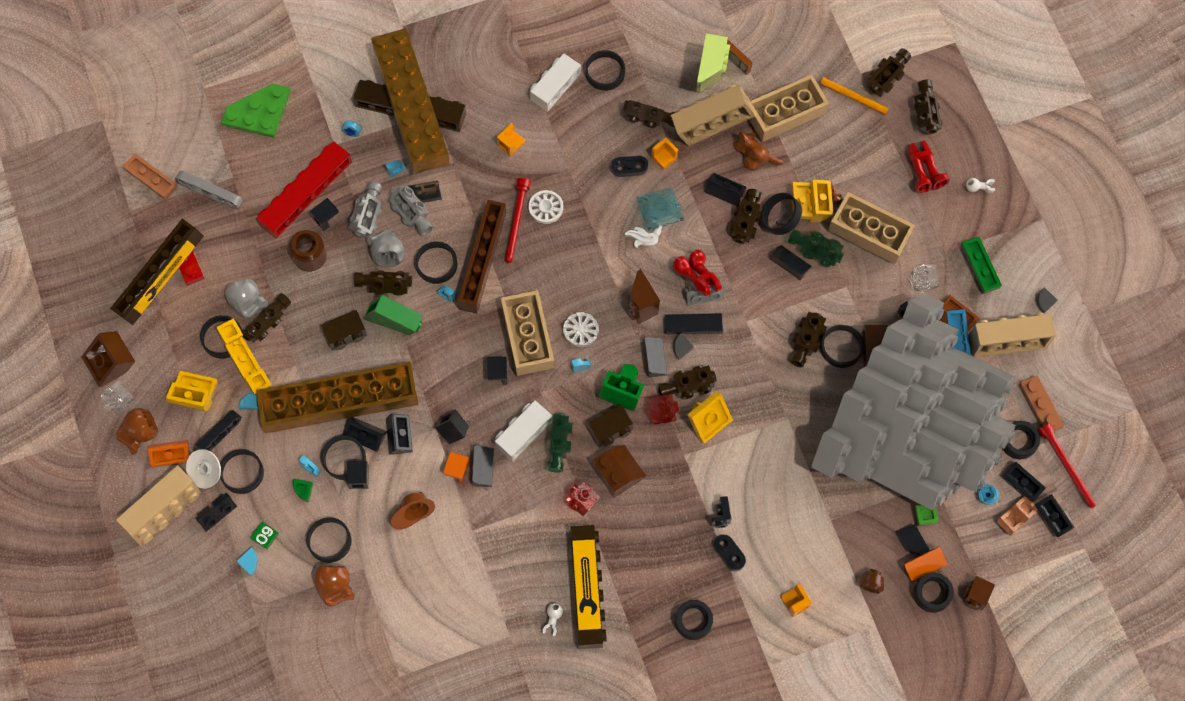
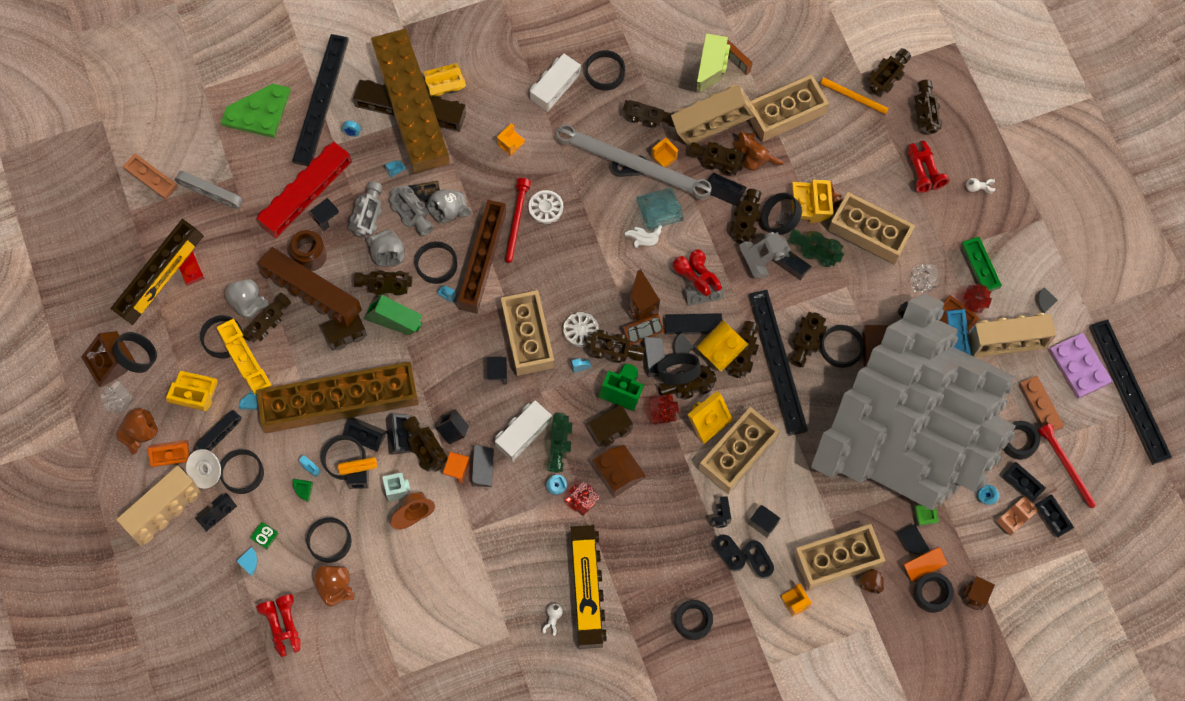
(127, 363): none -> black tyre
(284, 605): none -> red piece
(309, 286): none -> reddish brown brick
(320, 100): none -> black tile
(357, 466): none -> light orange axle
(396, 486): none -> light aqua brick
(425, 446): none -> dark brown brick
(444, 79): none -> yellow brick
(447, 204): none -> light grey piece
(556, 484): none -> medium azure tile
(608, 345): none -> dark brown brick
(634, 162): none -> light grey piece
(643, 328): none -> tile
(679, 378): none -> black tyre
(718, 157): none -> dark brown brick
(722, 345): none -> yellow brick
(739, 450): none -> tan brick
(740, 369): none -> dark brown brick
(758, 560): none -> black plate
(764, 521): none -> black panel
(777, 248): none -> light grey tile
(778, 363): none -> black tile
(839, 557): none -> tan brick
(974, 304): none -> clear red brick
(1080, 365): none -> lavender plate
(1130, 392): none -> black tile

